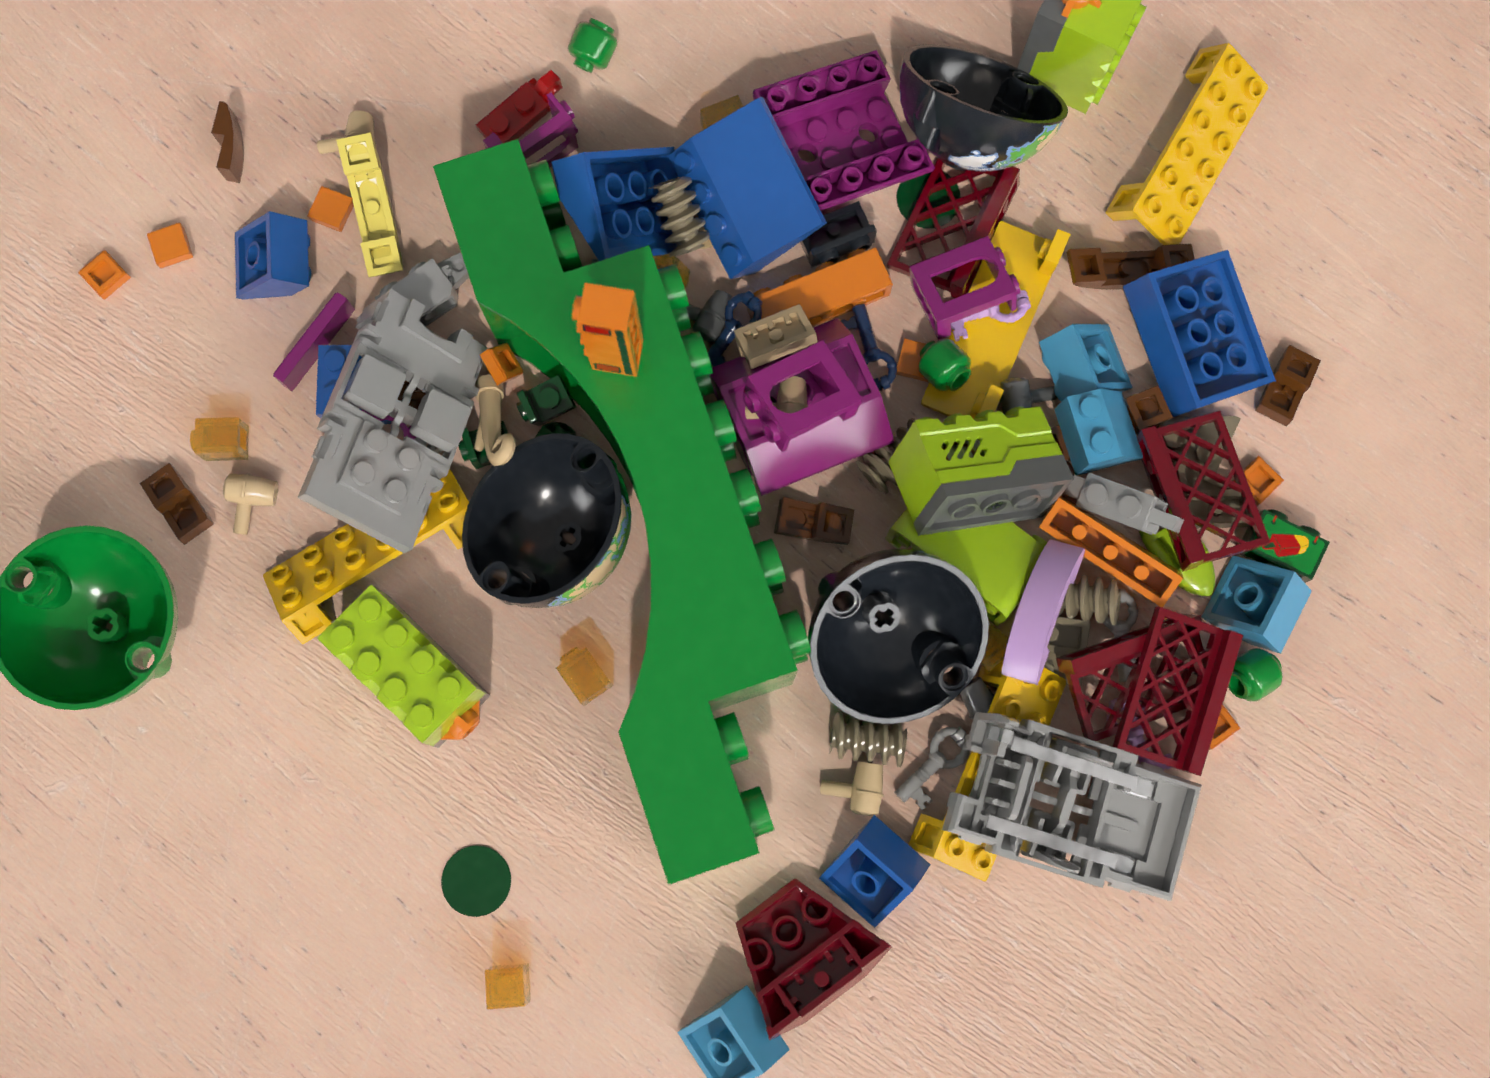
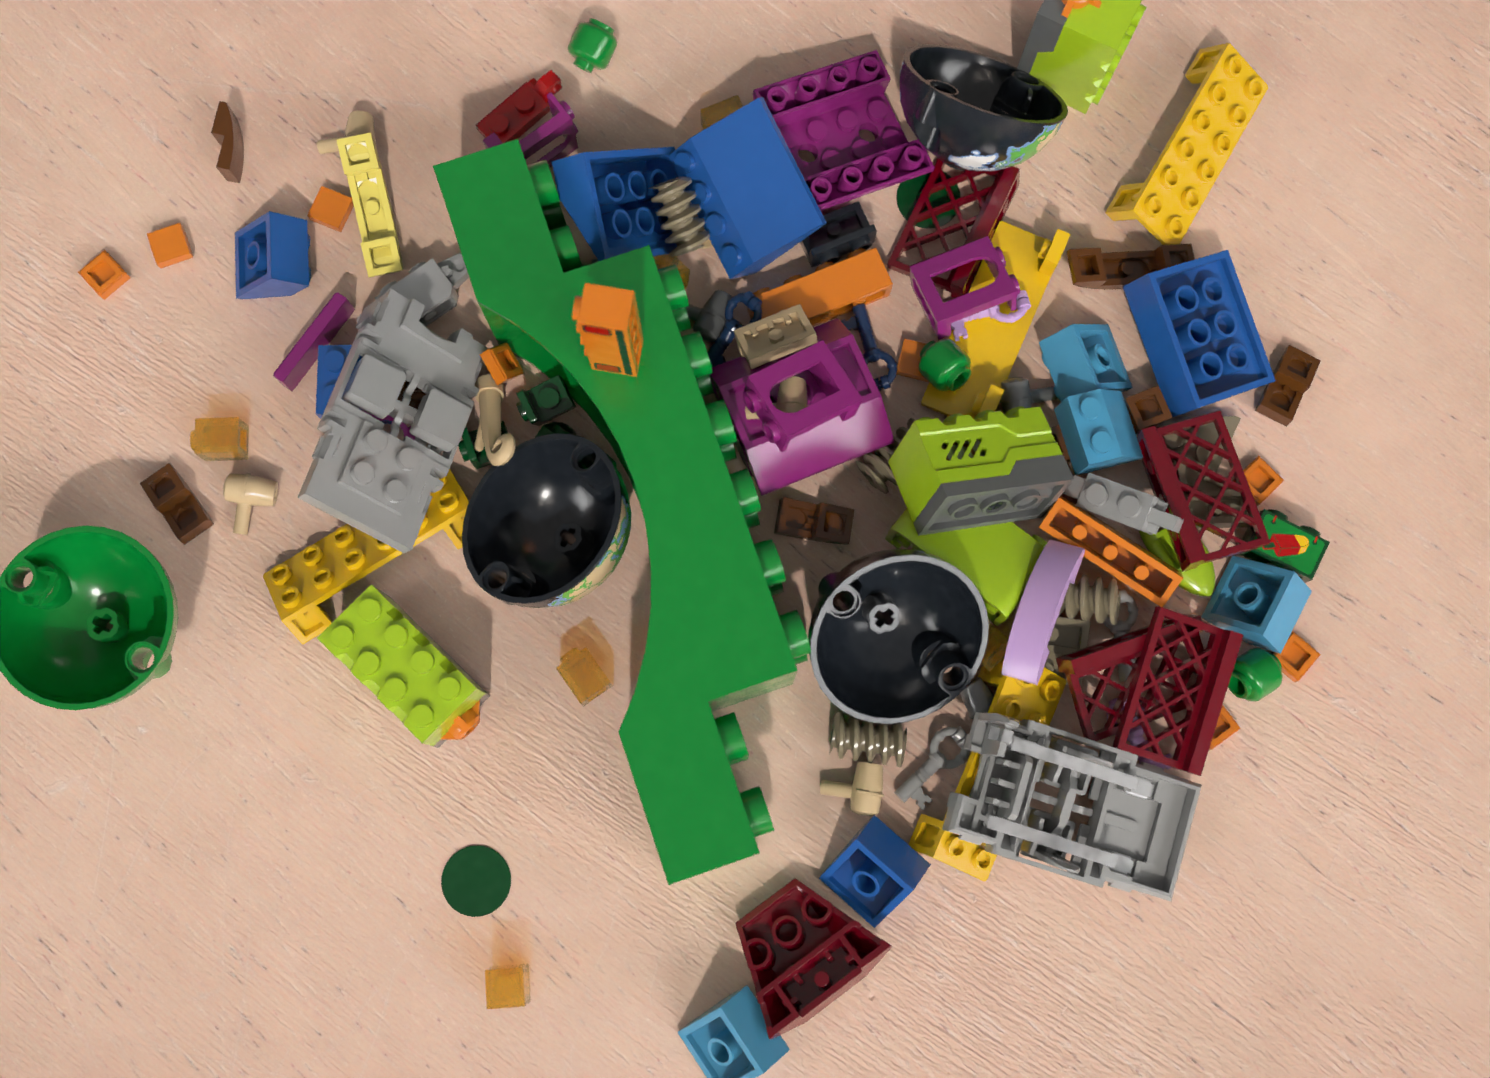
(1296, 657): none -> orange tile

